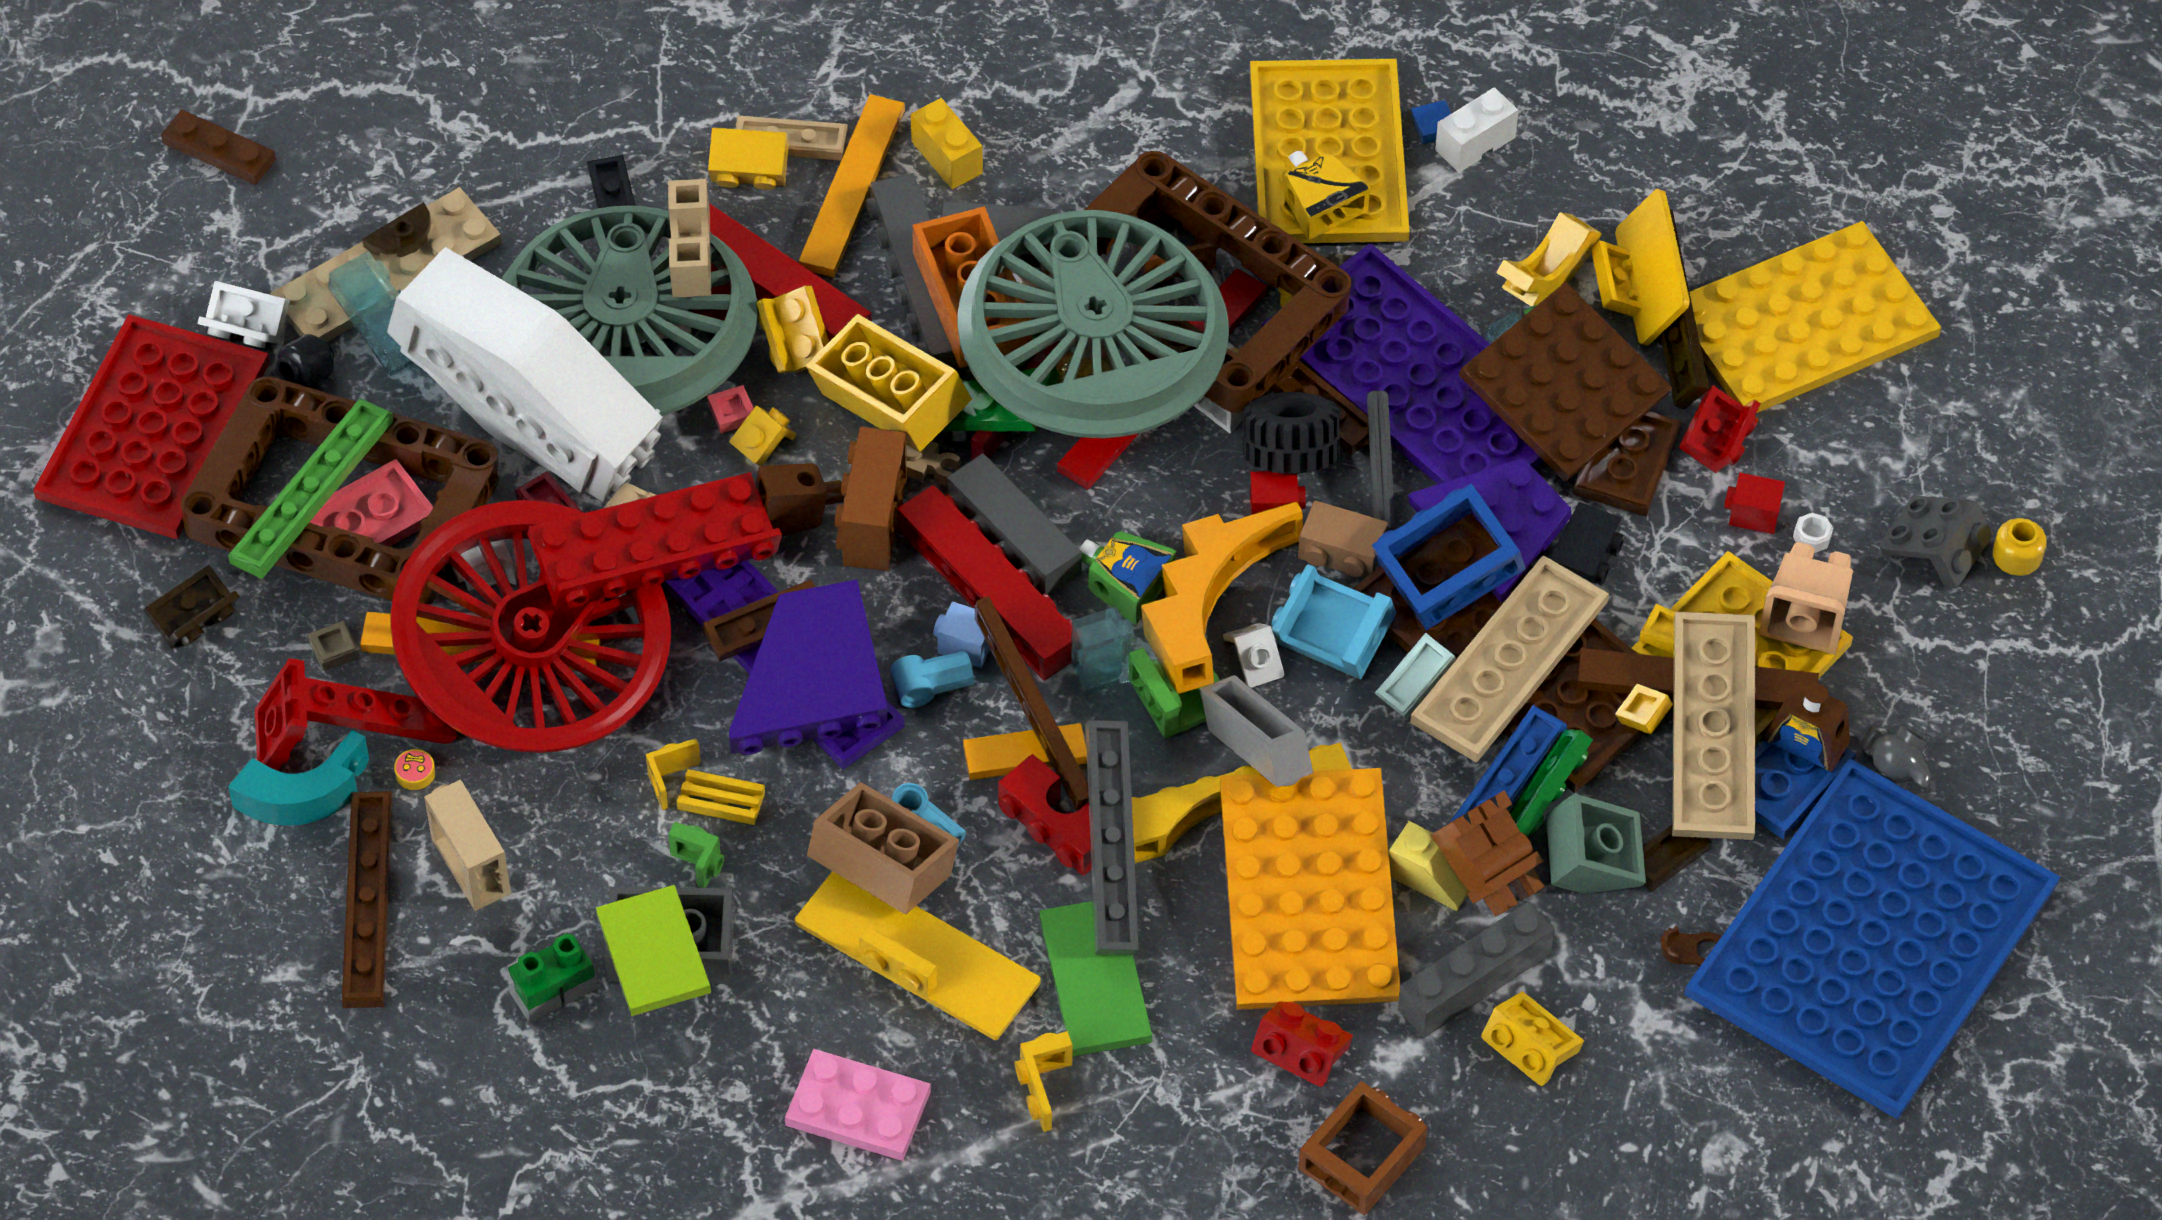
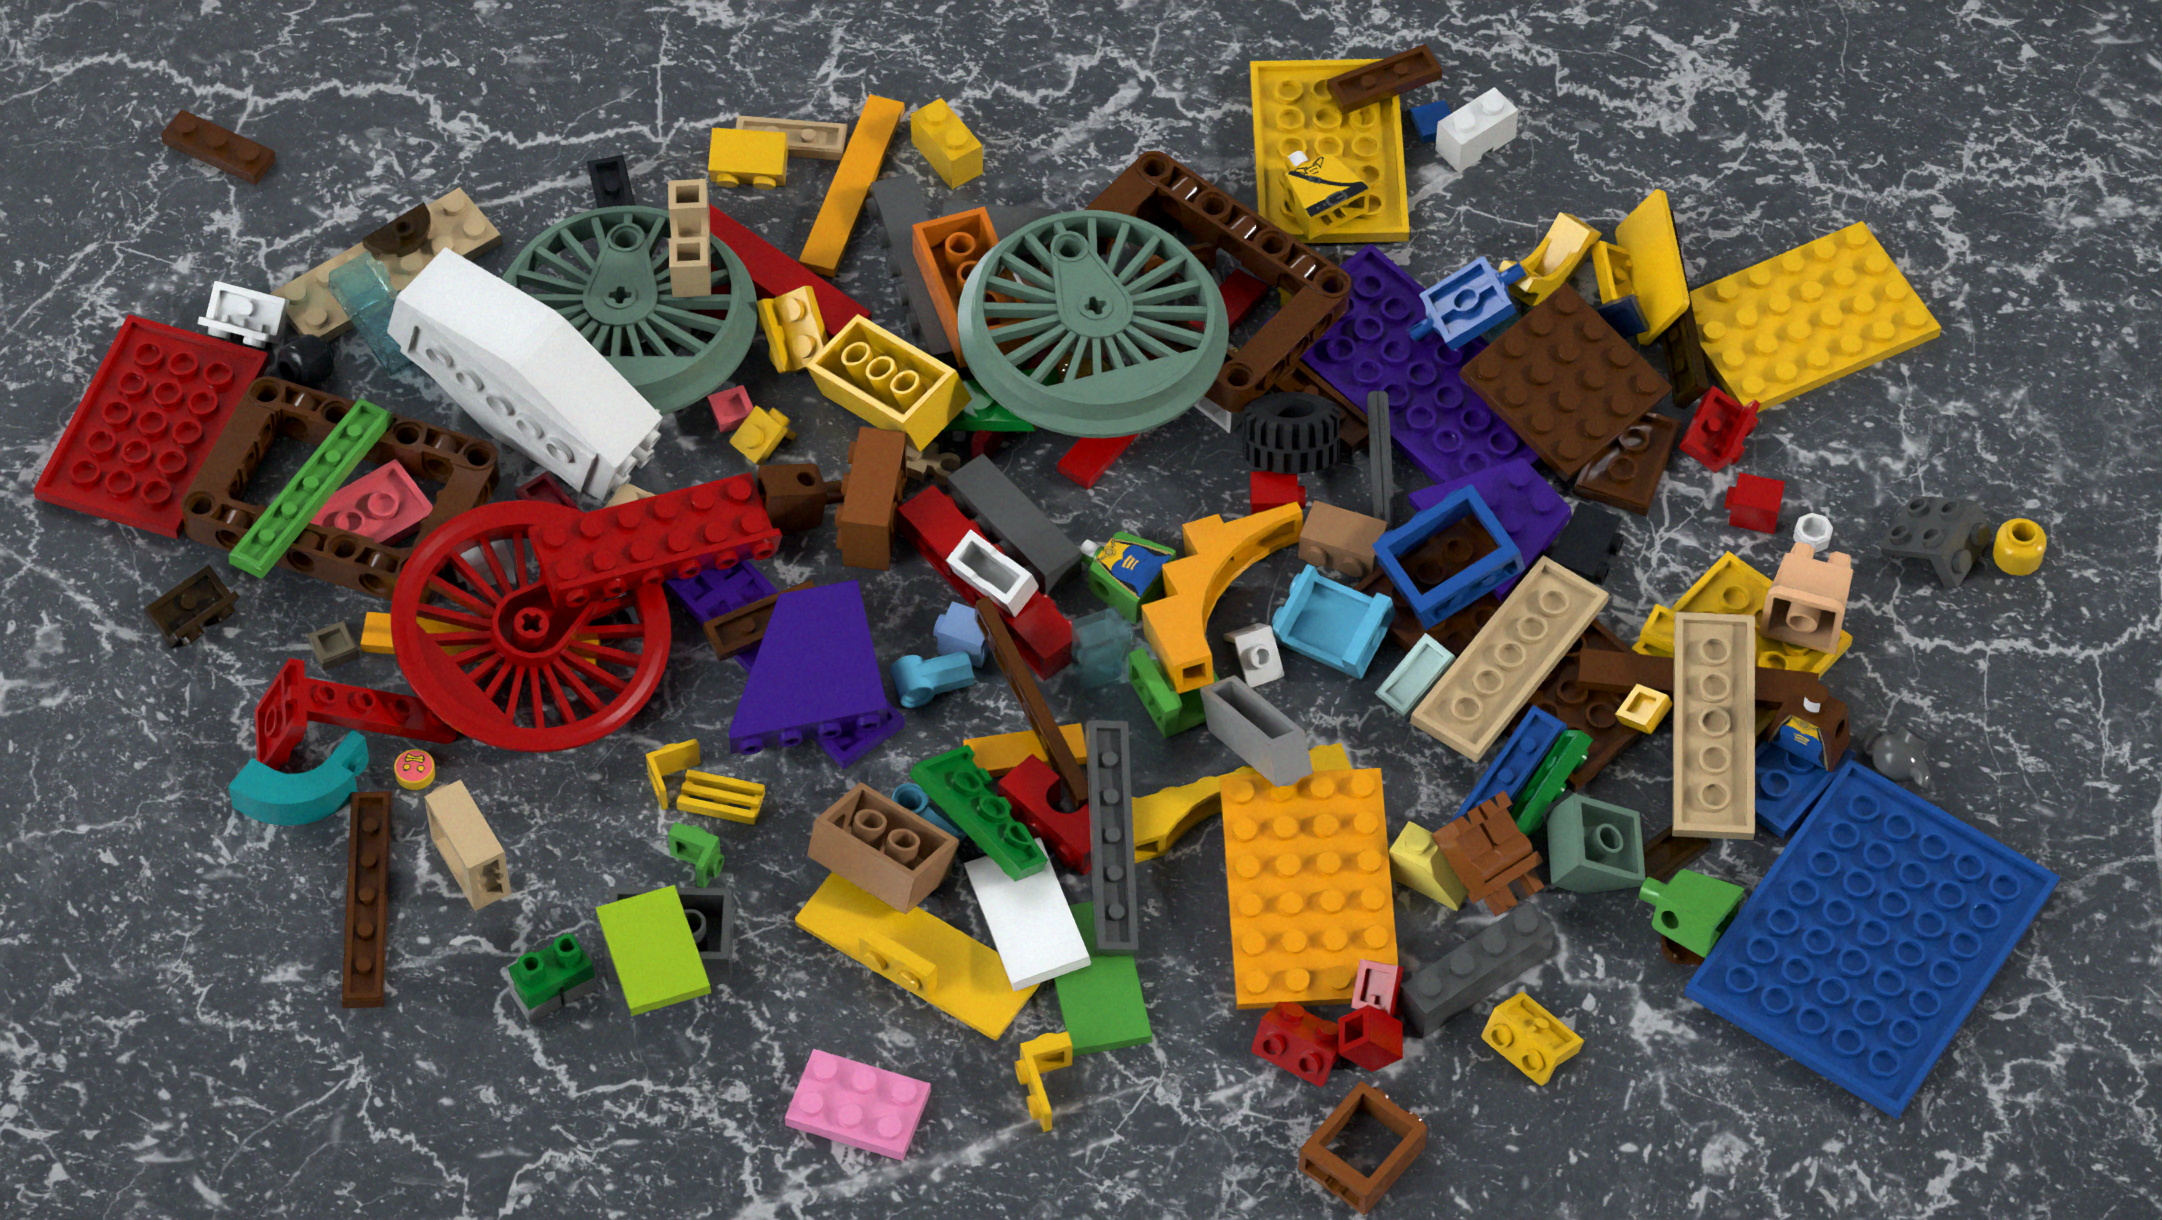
(971, 803): none -> green wing
(992, 573): none -> white brick
(1028, 922): none -> white tile
(1370, 1038): none -> red brick
(1378, 986): none -> bracket
(1384, 79): none -> reddish brown plate
(1467, 303): none -> blue plate
(1624, 316): none -> dark blue tile
(1692, 908): none -> bright green torso

